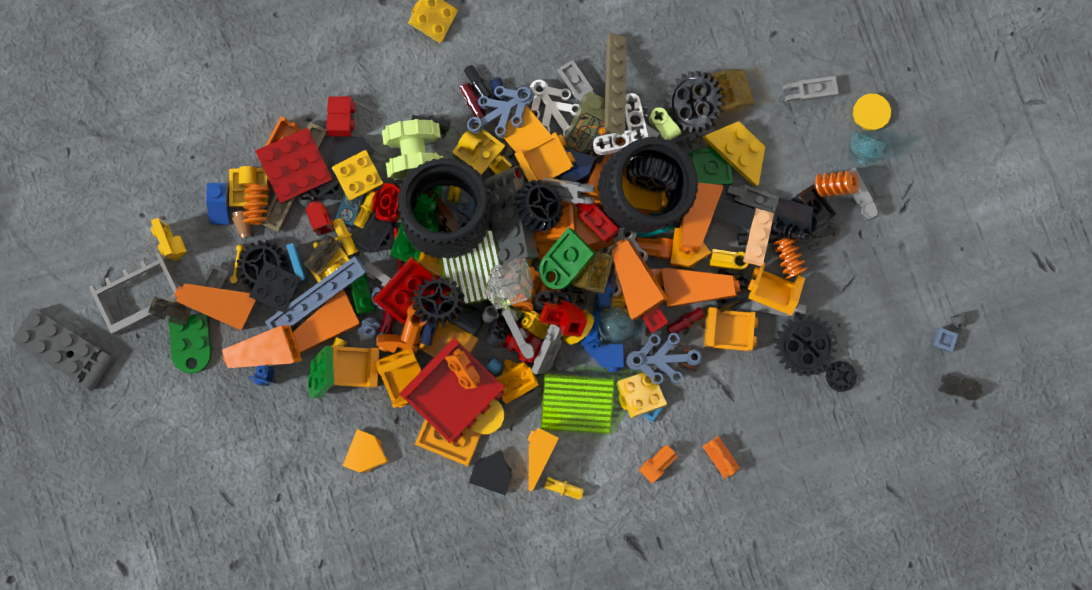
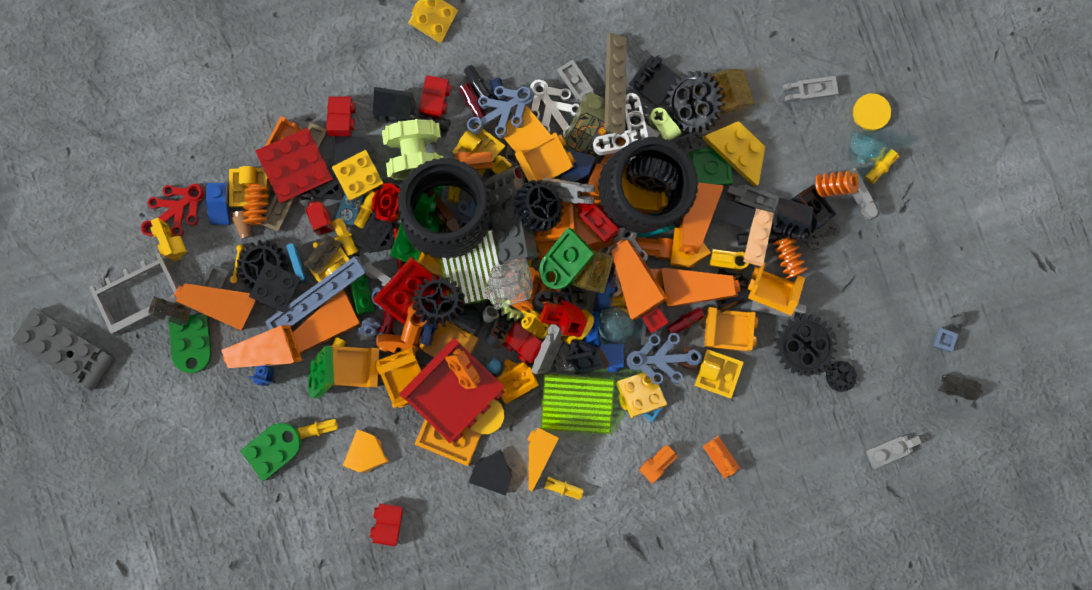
(176, 207): none -> red plant
(271, 449): none -> green plate
(318, 428): none -> yellow axle
(387, 524): none -> red brick
(392, 105): none -> black slope
(434, 96): none -> red brick
(478, 161): none -> orange piece
(518, 333): light grey hinge -> none
(586, 357): none -> black slope
(654, 80): none -> black hinge
(718, 374): none -> yellow plate
(882, 166): none -> yellow pin
(891, 450): none -> light grey hinge

